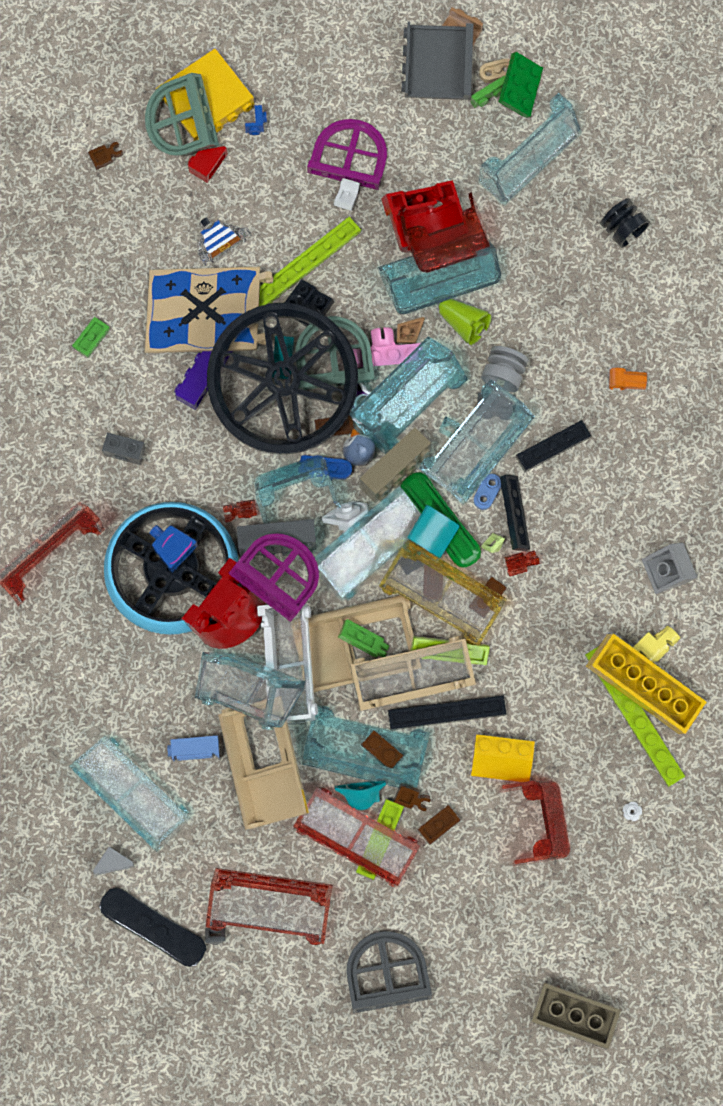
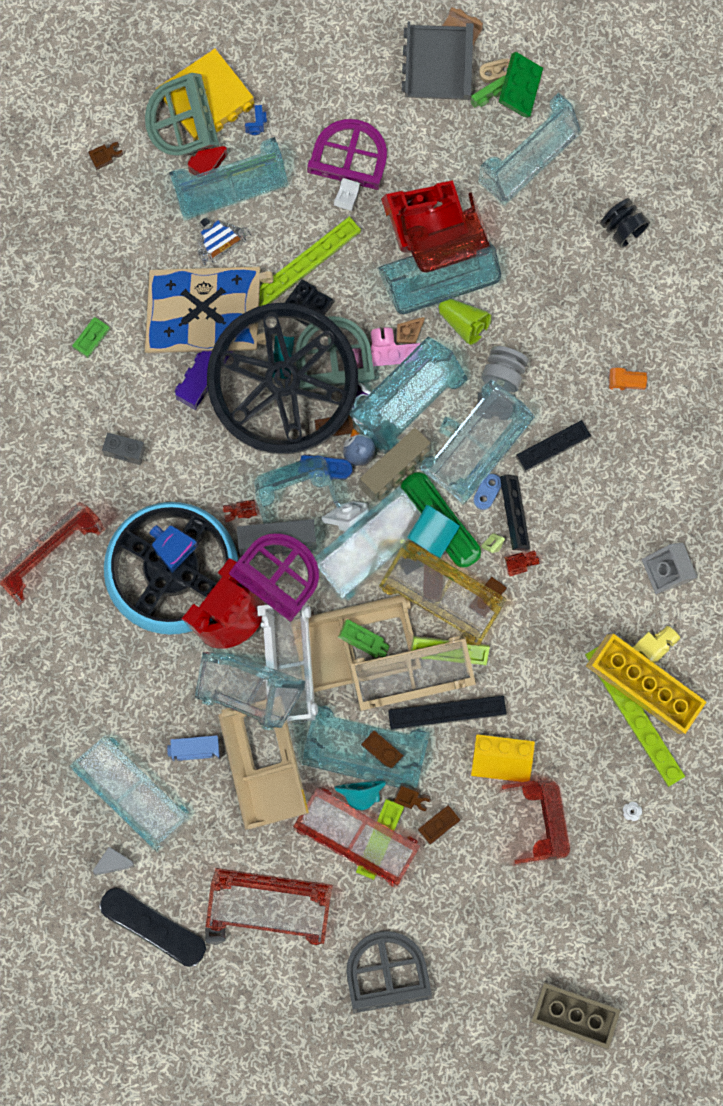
(230, 182): none -> clear light blue windscreen

